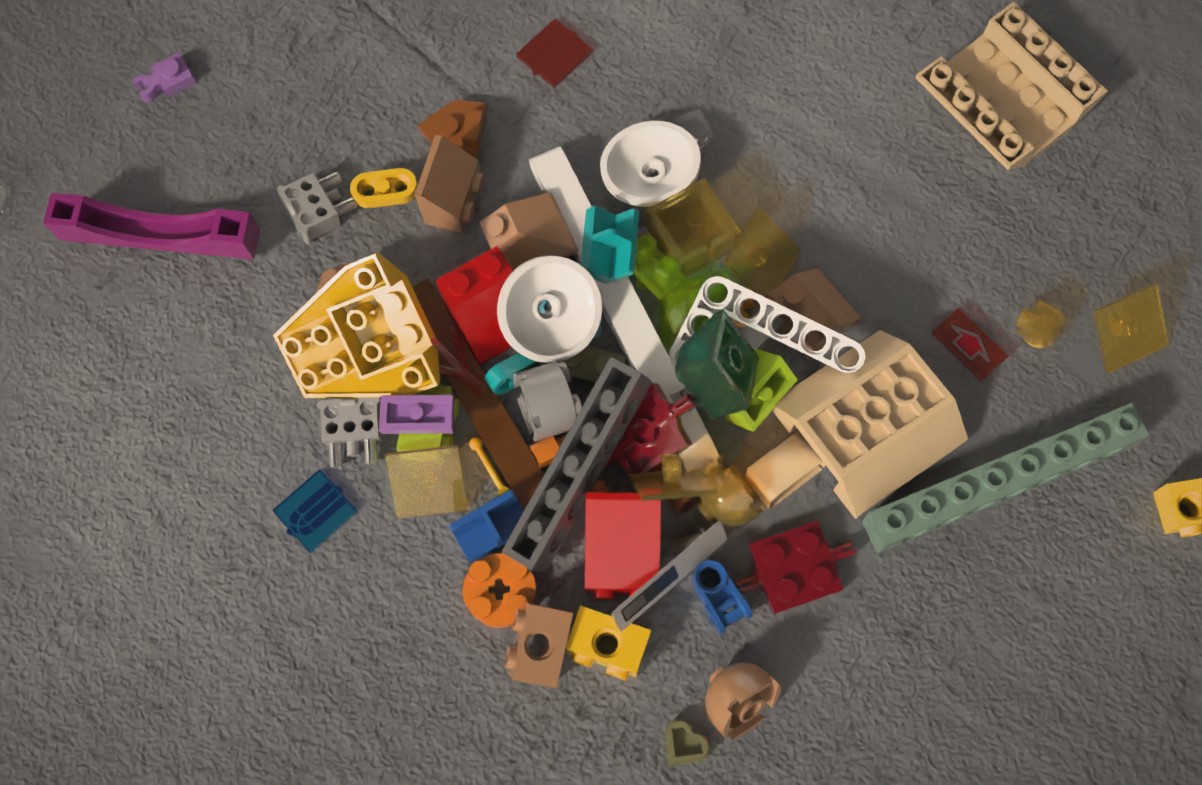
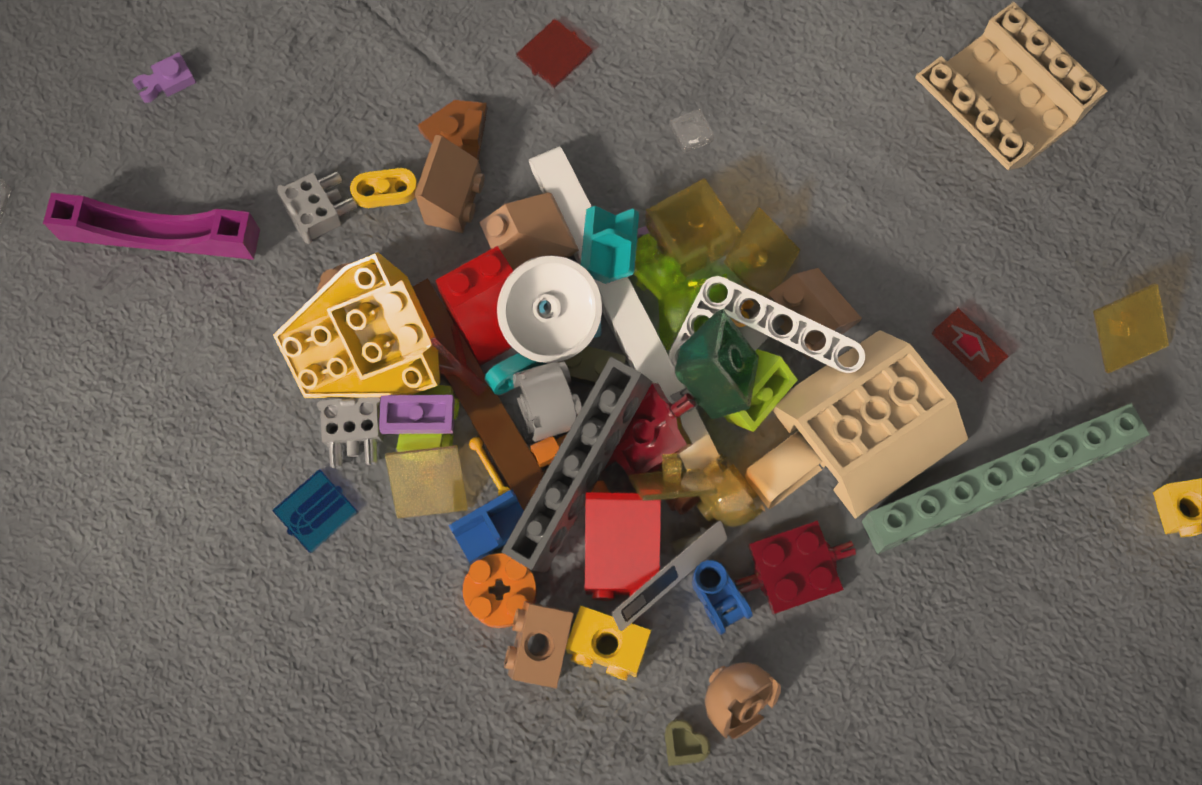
(649, 151): white dish -> none
(1040, 325): clear yellow plate -> none

